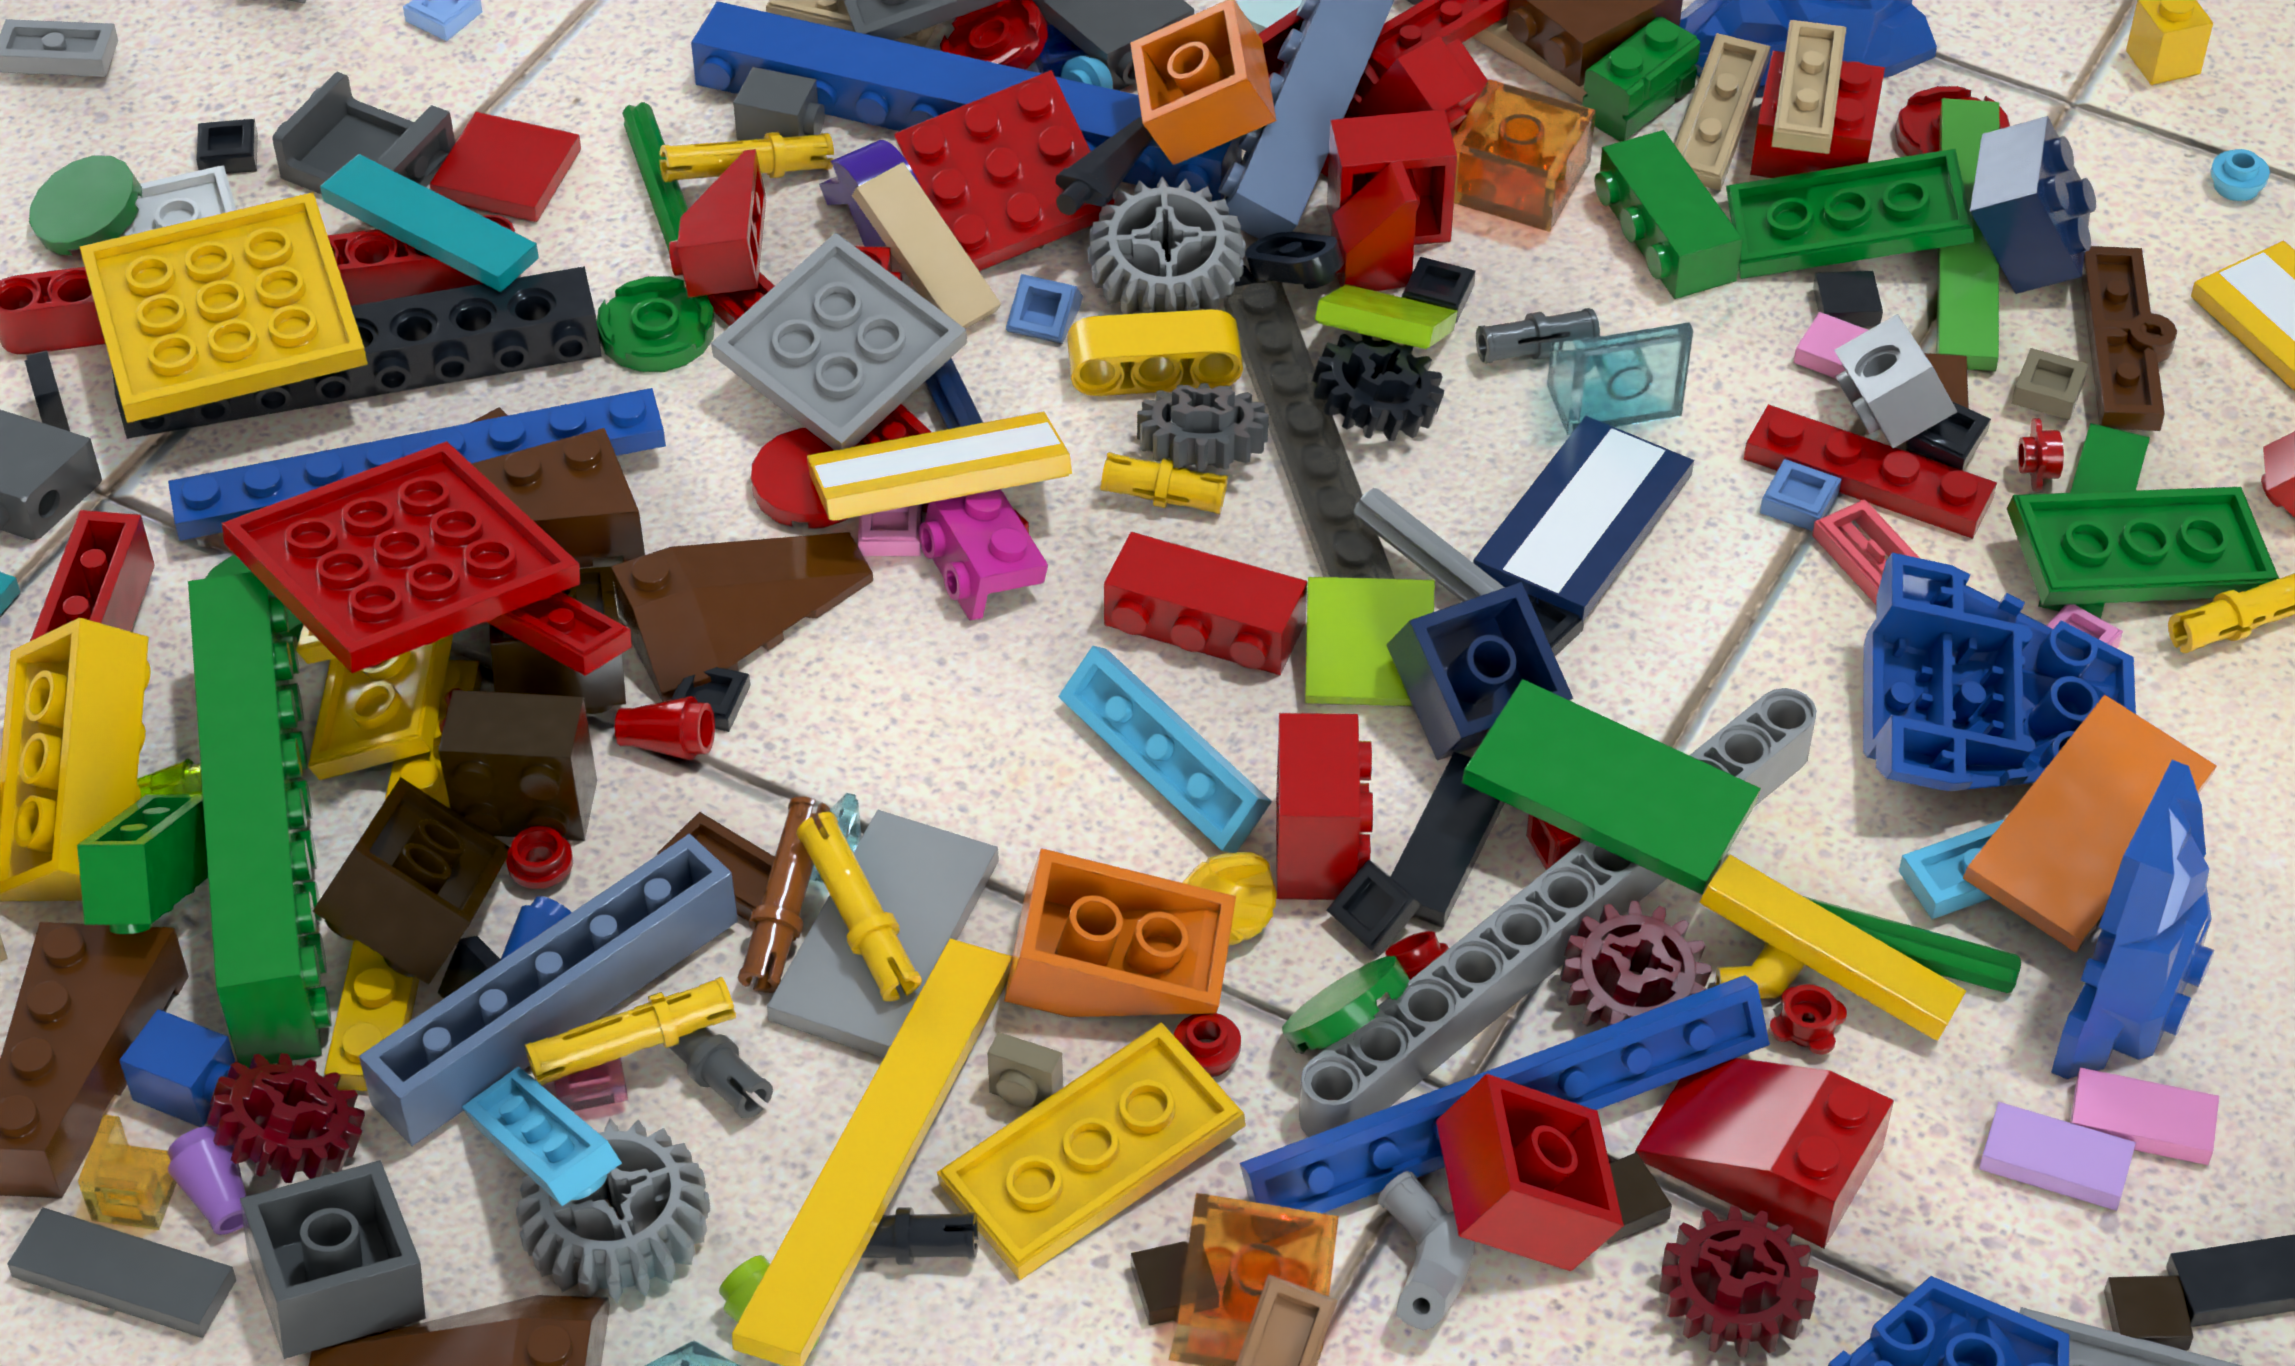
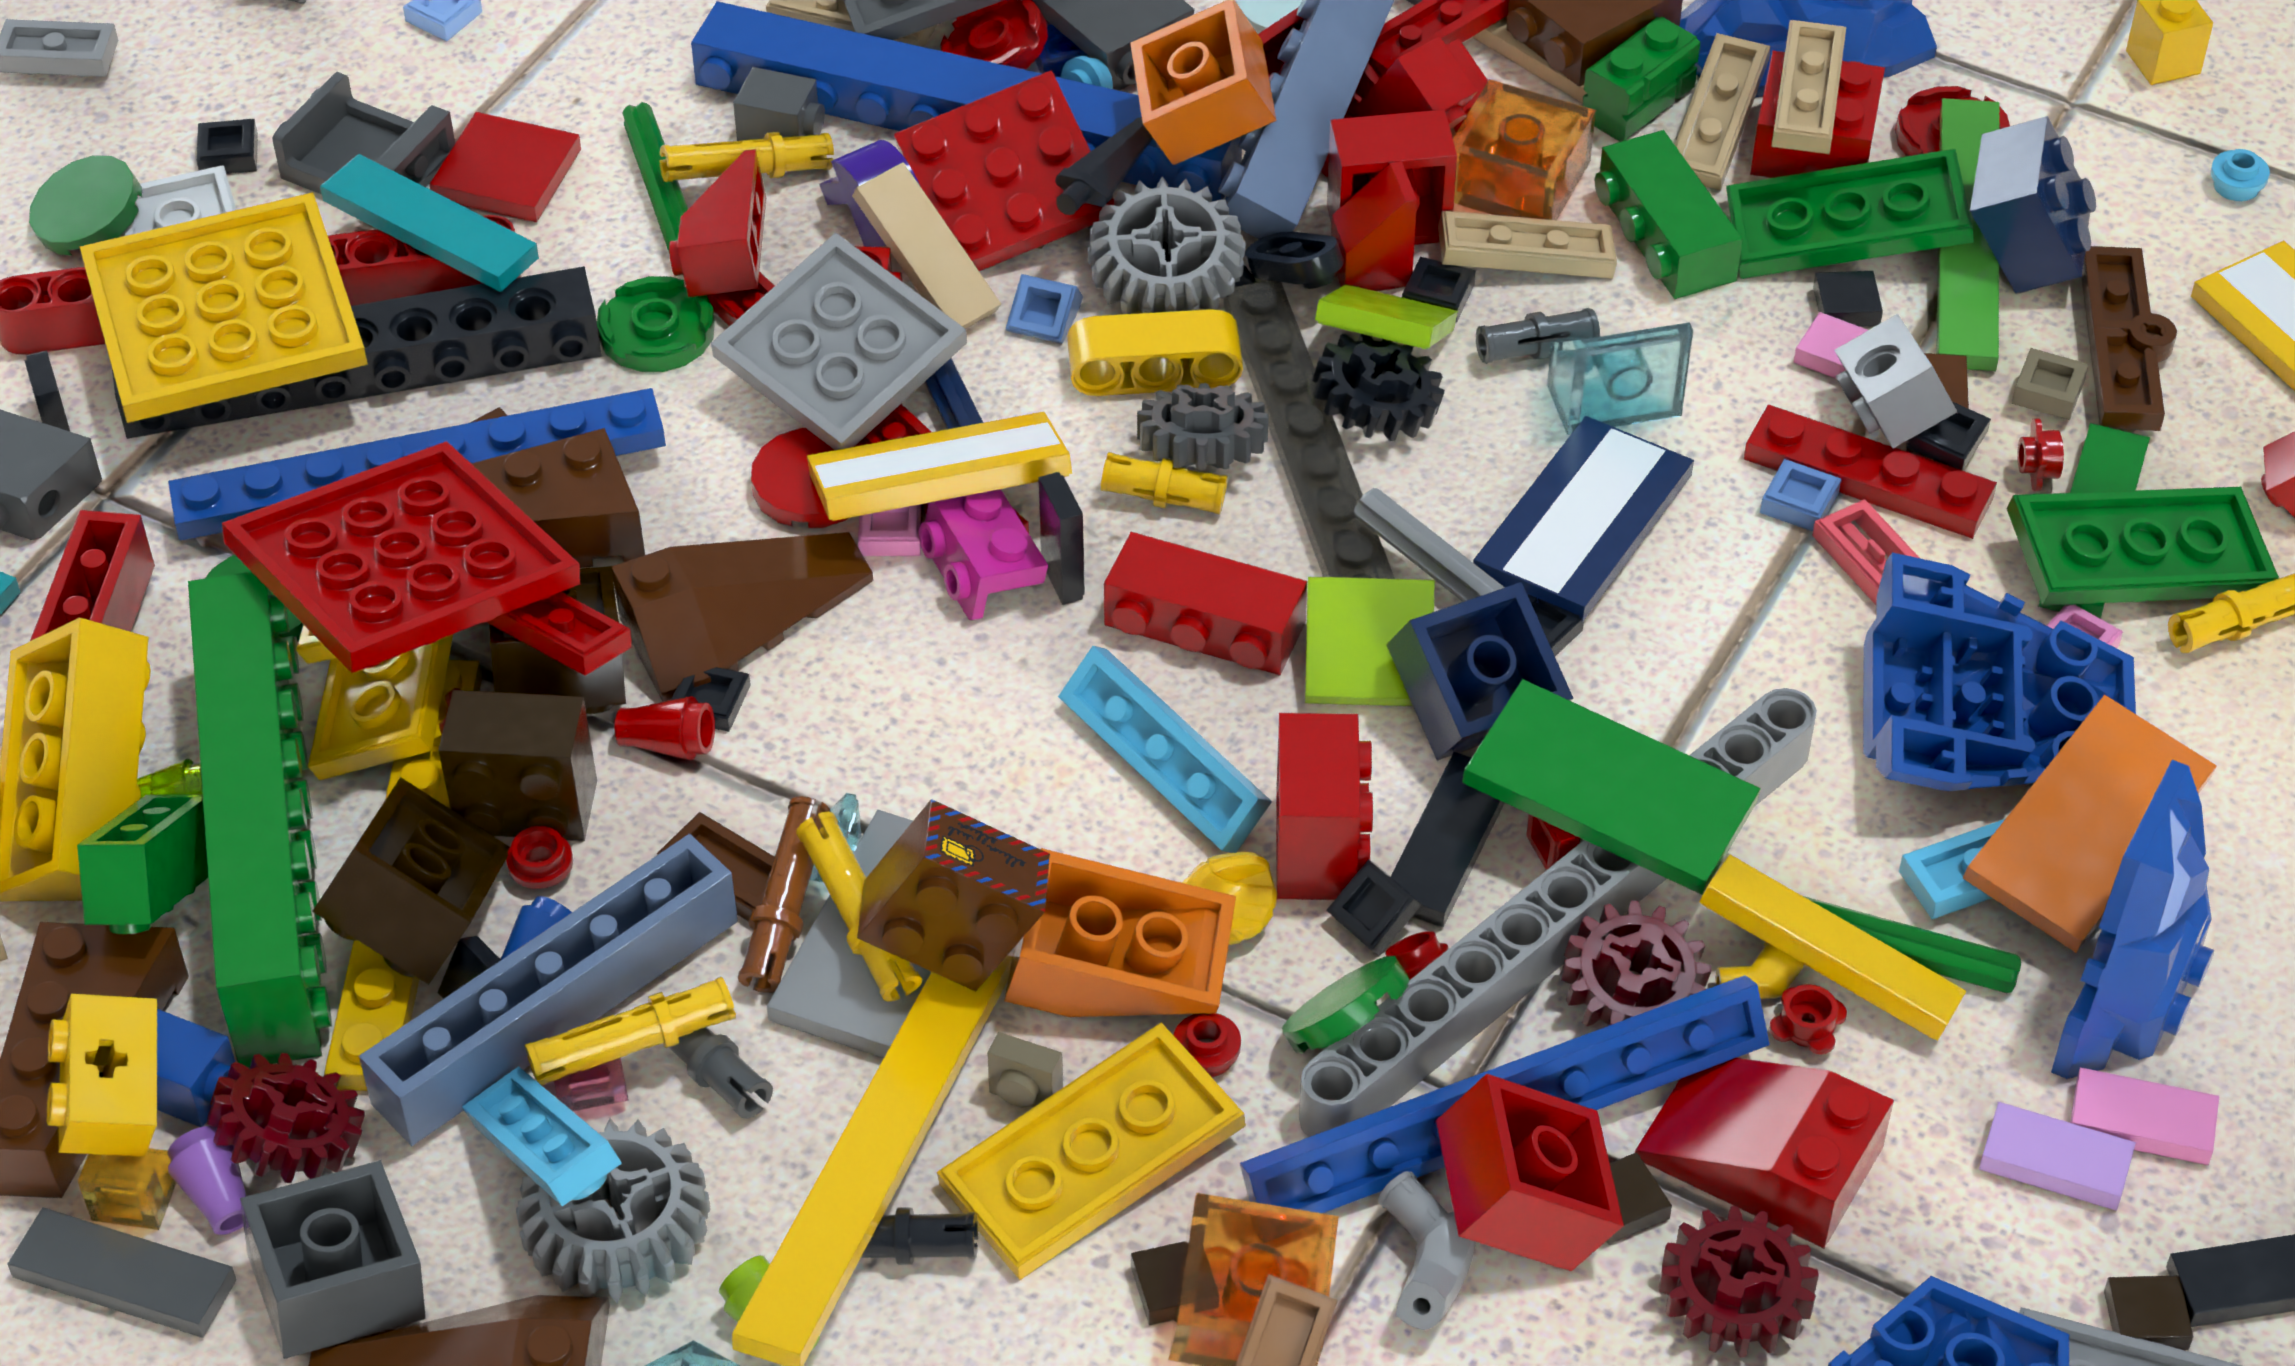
(121, 1108): none -> yellow brick
(954, 895): none -> reddish brown brick
(1062, 537): none -> black tile
(1527, 244): none -> tan tile

